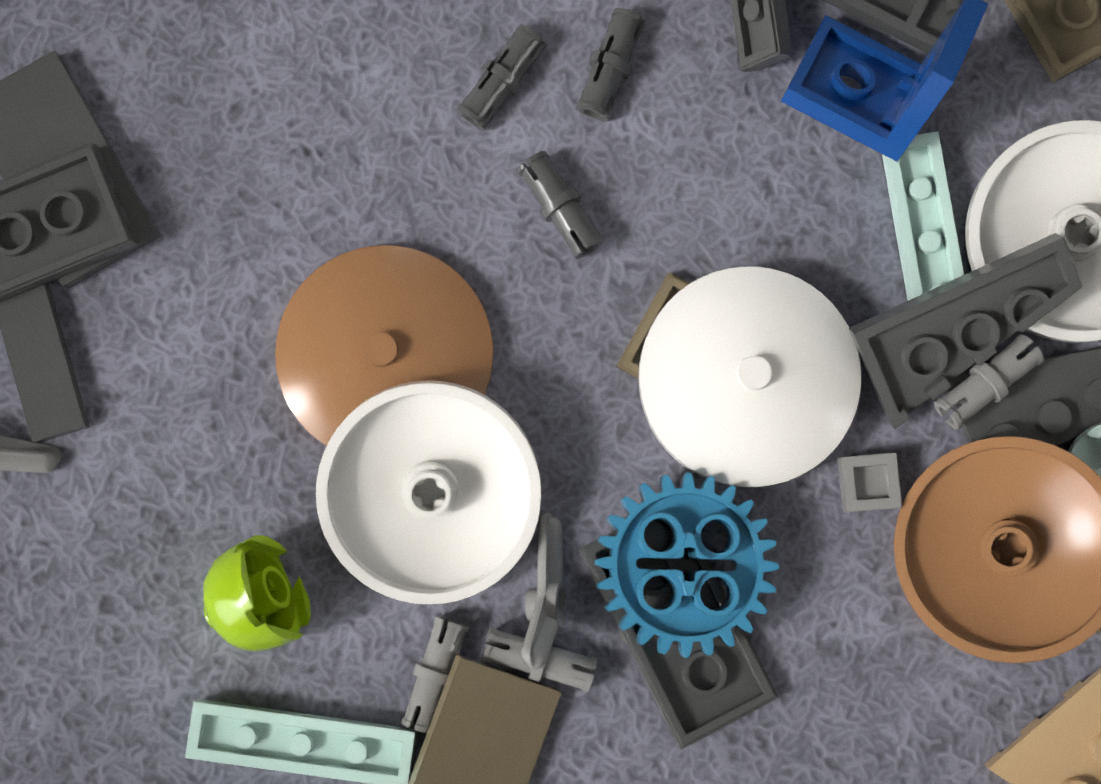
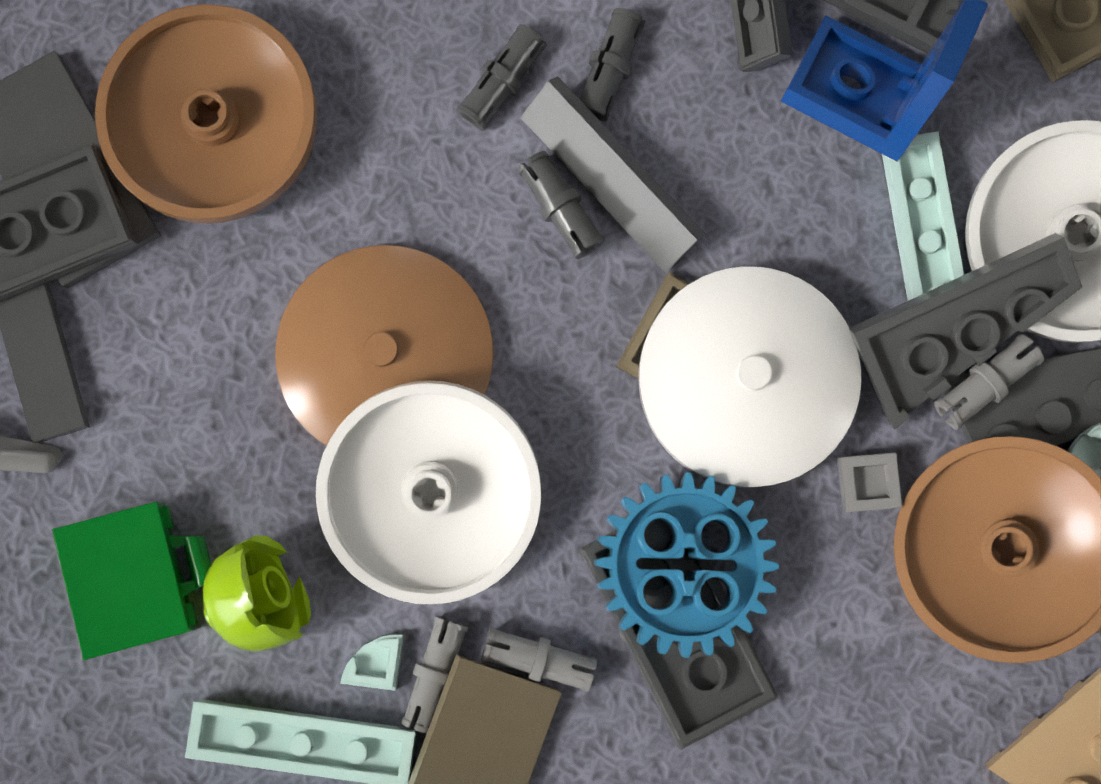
(129, 578): none -> green piece
(206, 113): none -> medium nougat dish
(376, 664): none -> light aqua tile
(547, 608): light grey piece -> none
(611, 174): none -> tile

